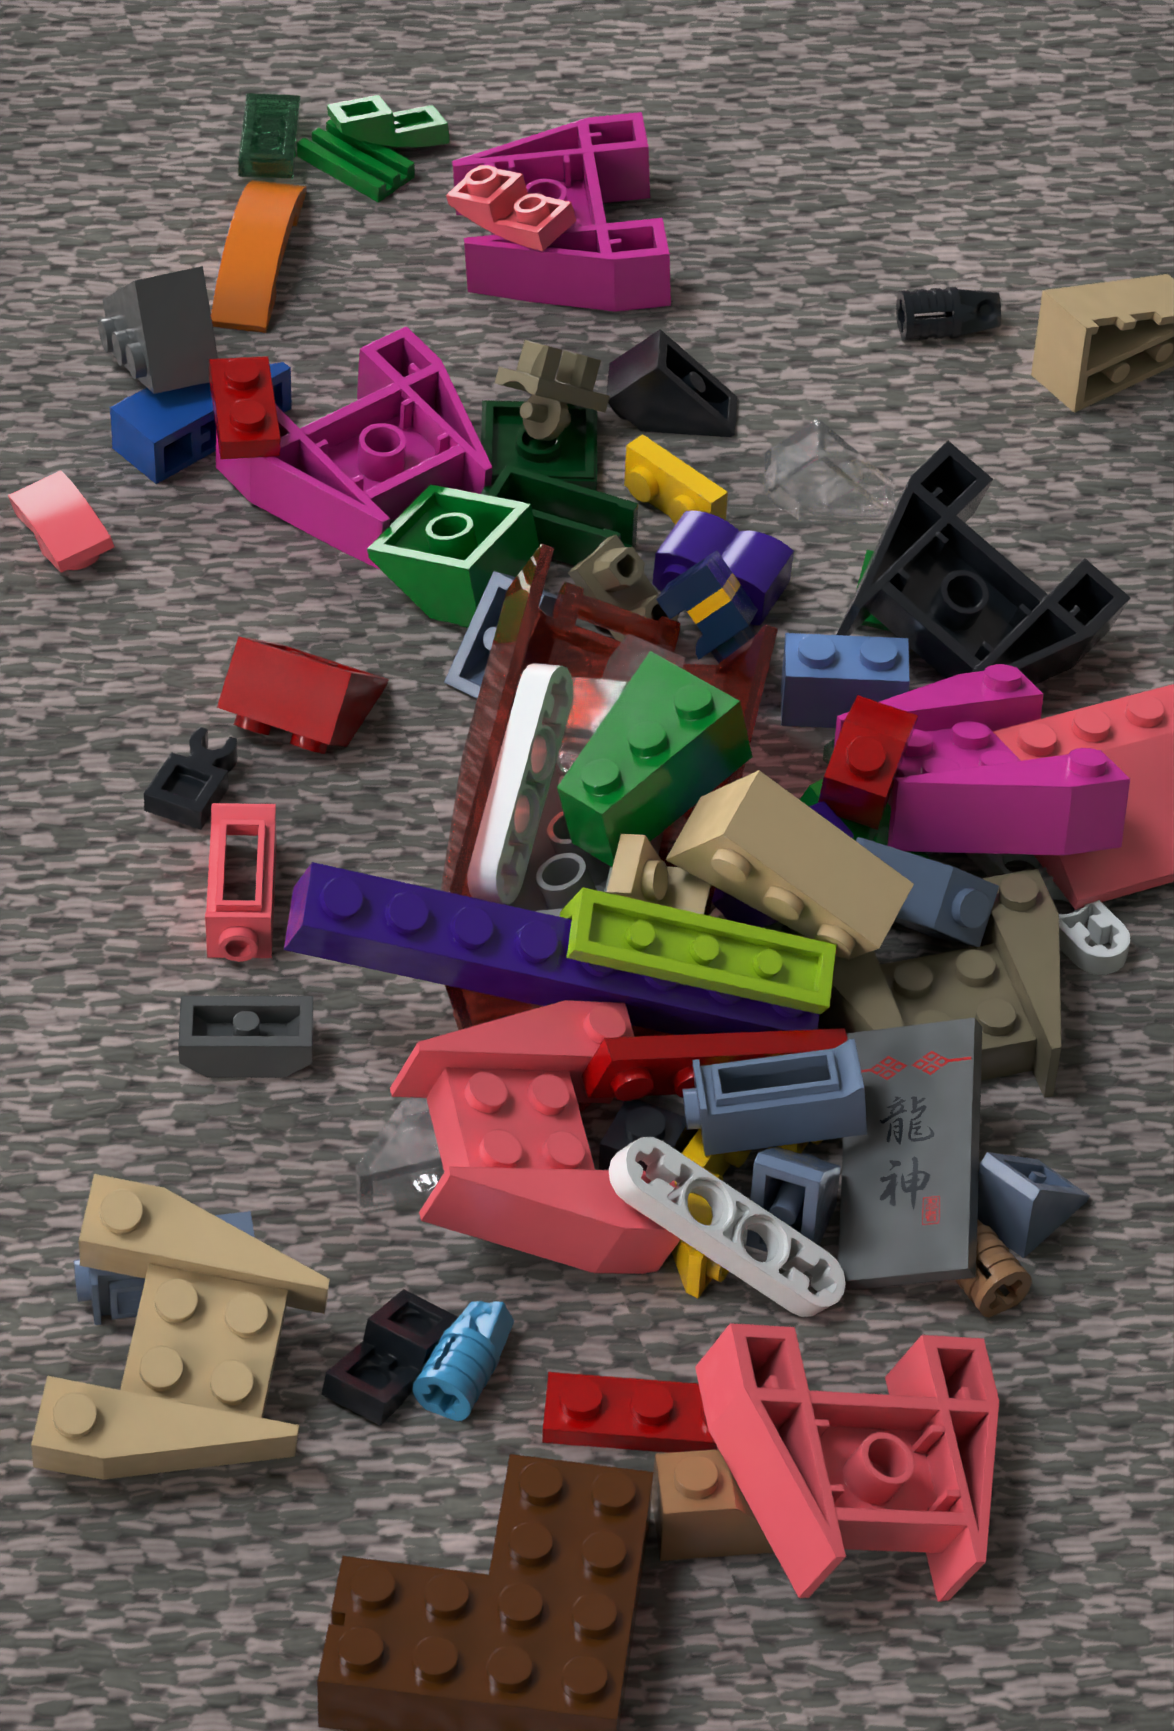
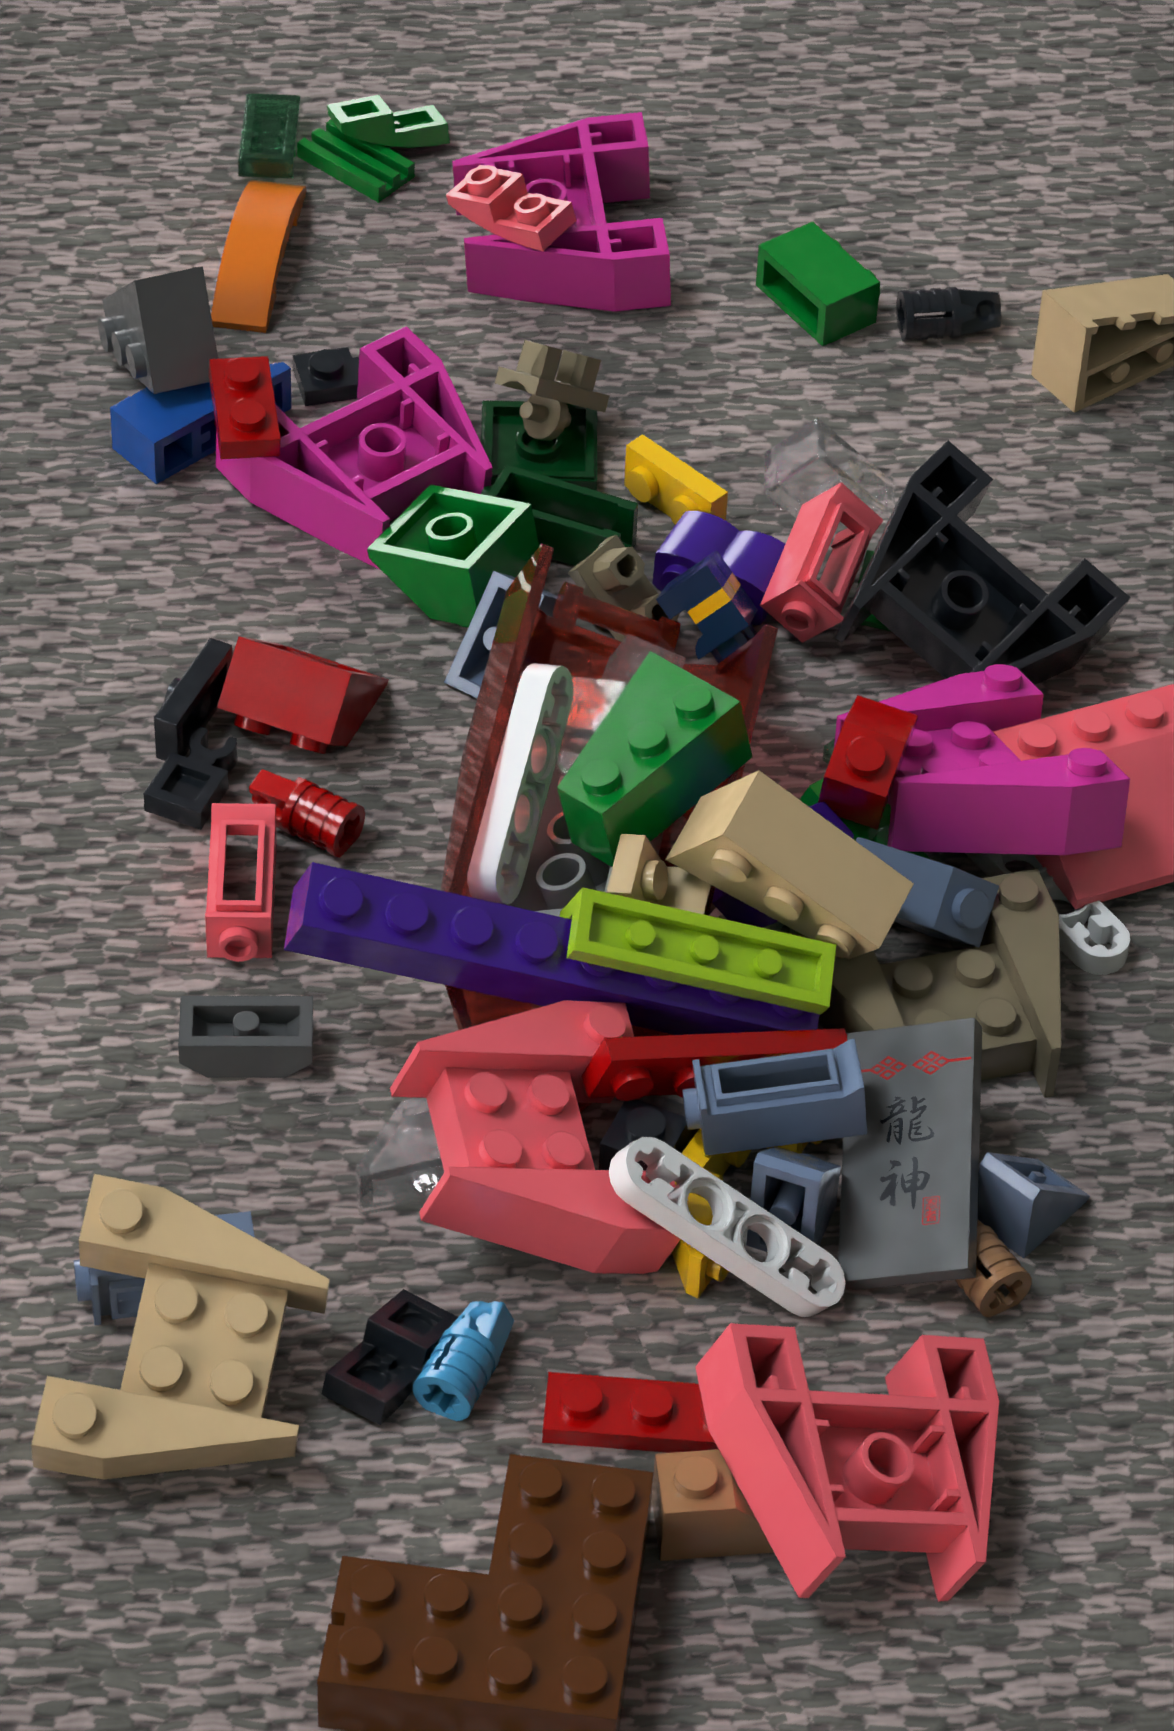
(62, 522): coral slope -> none
(192, 699): none -> black plate
(310, 811): none -> red hinge
(326, 375): none -> black plate
(669, 391): black slope -> none
(794, 593): none -> coral window
(817, 283): none -> green piece
(830, 670): medium blue brick -> none

